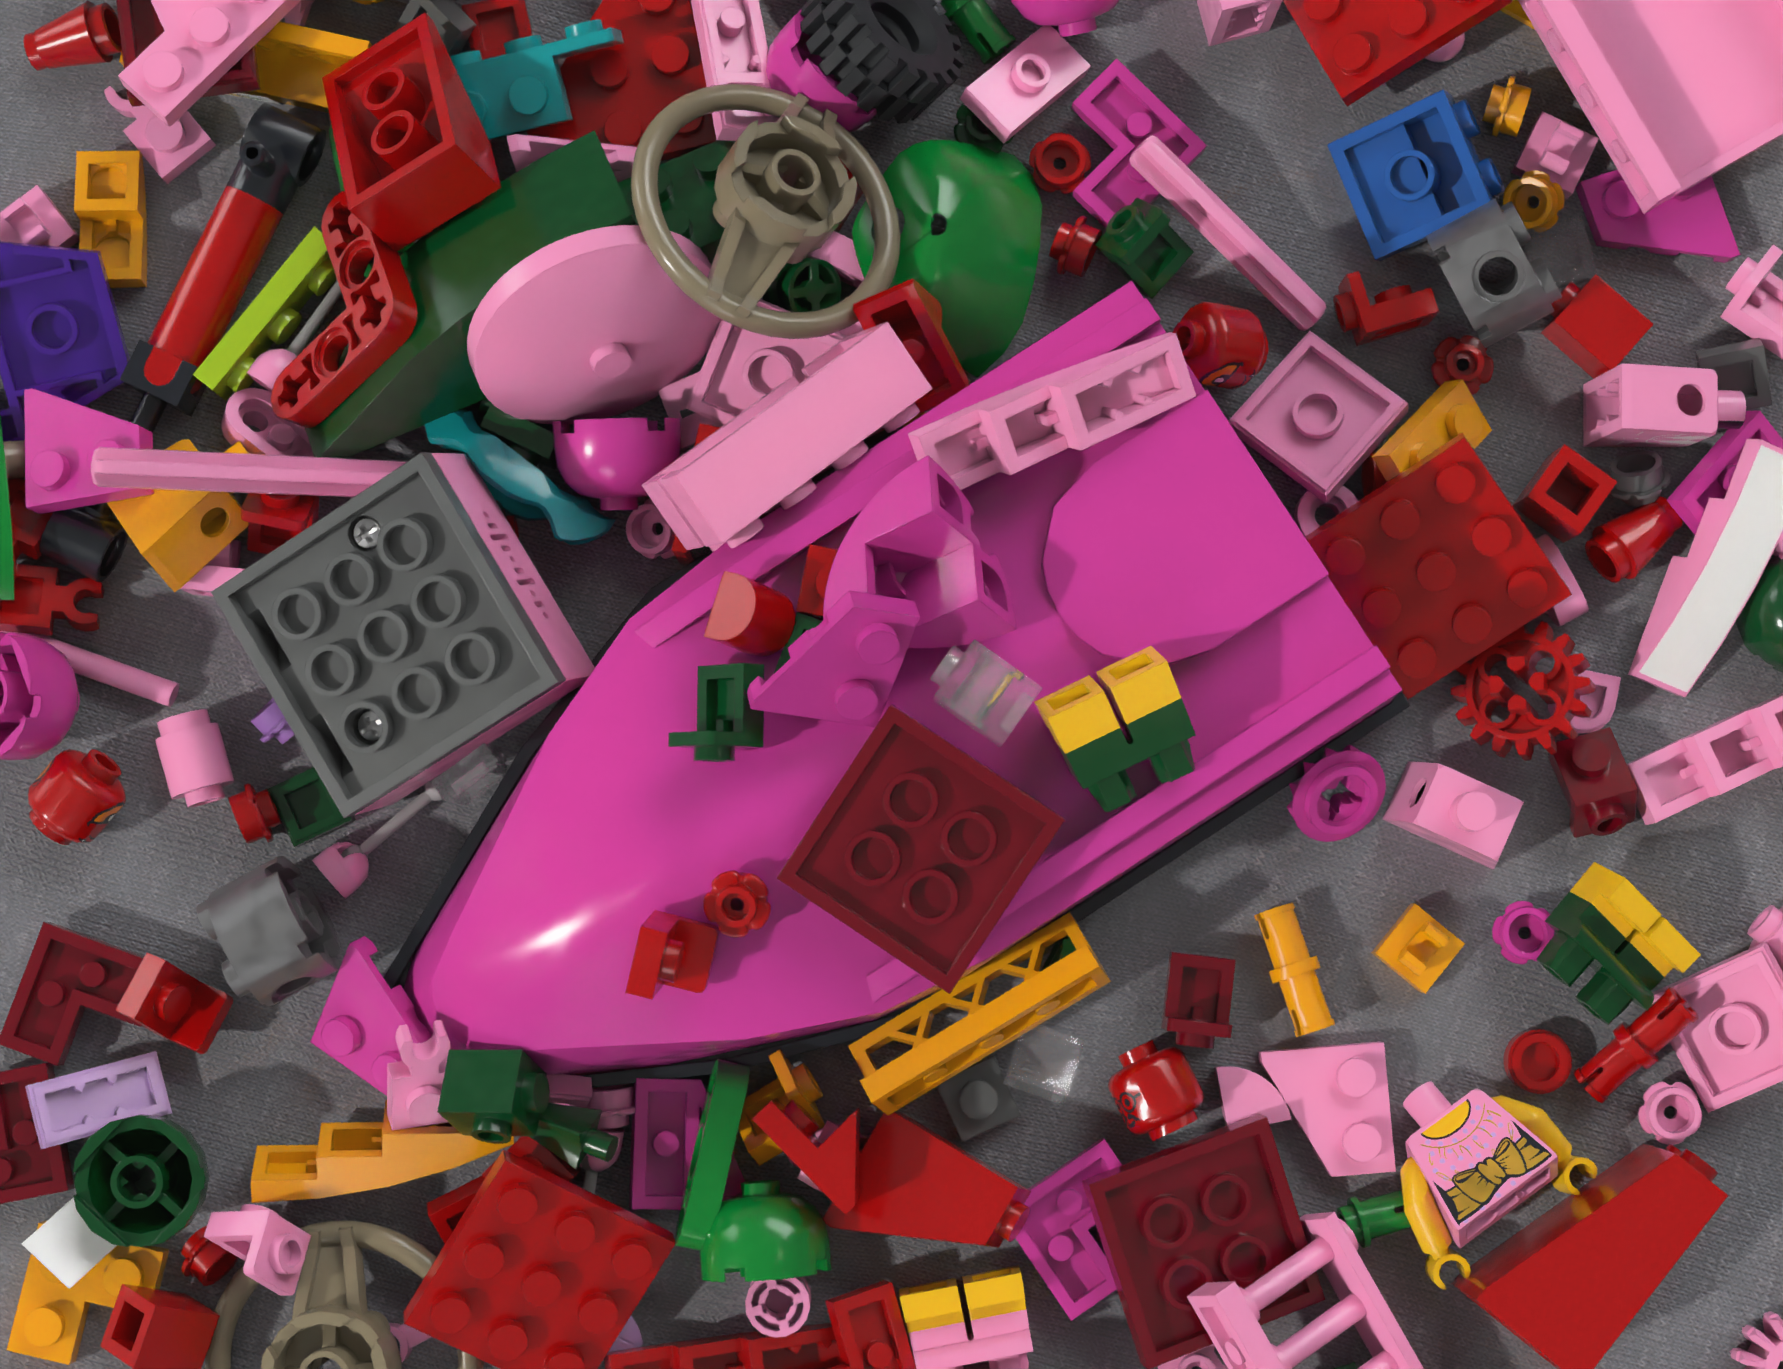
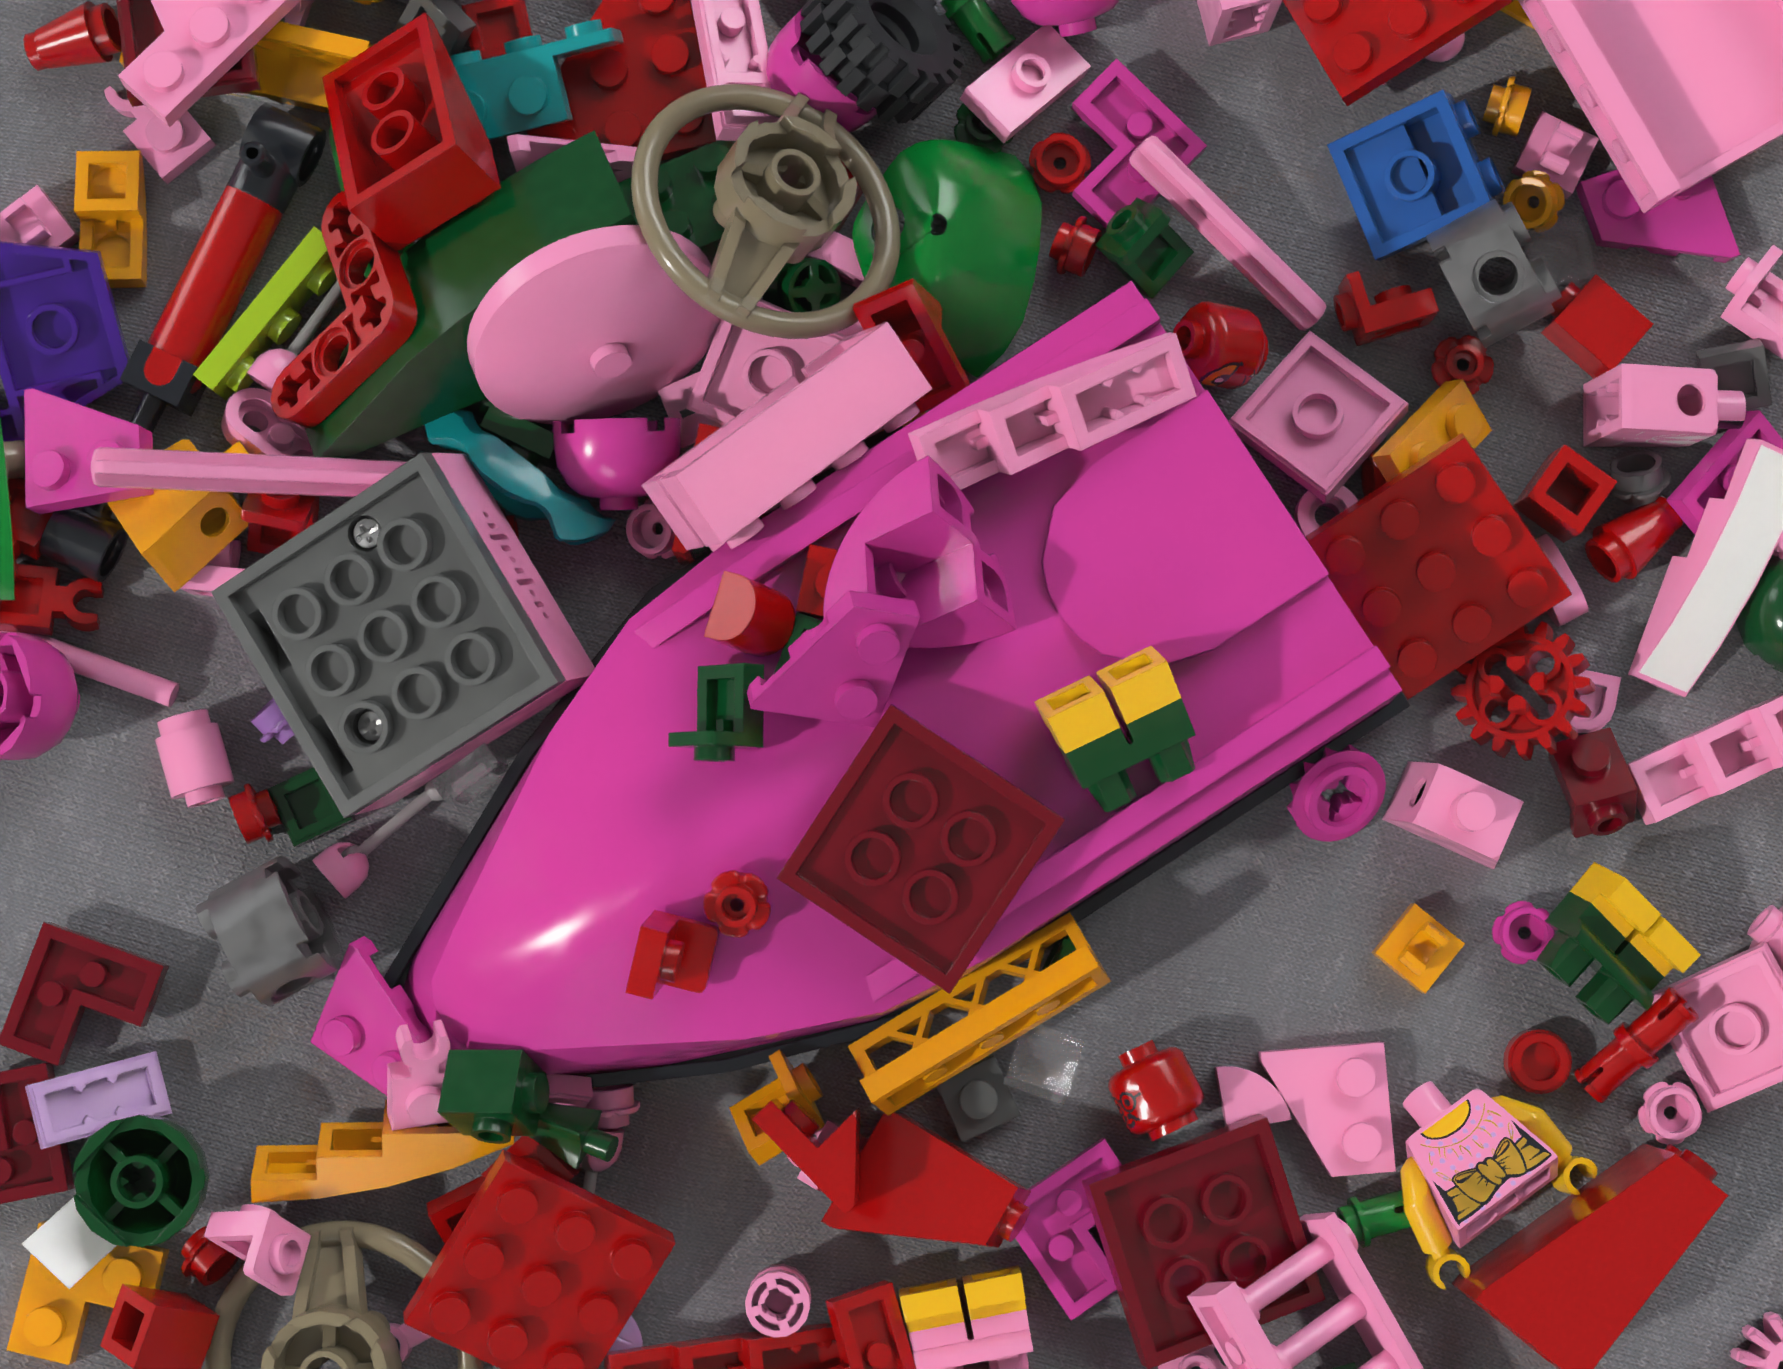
(76, 796): red head -> none
(174, 1004): red bracket -> none
(664, 1142): dark pink wing -> none
(712, 1153): green beam -> none
(765, 1236): green cylinder -> none
(983, 691): clear brick -> none
(1198, 998): dark red bracket -> none
(1294, 969): light orange pin -> none

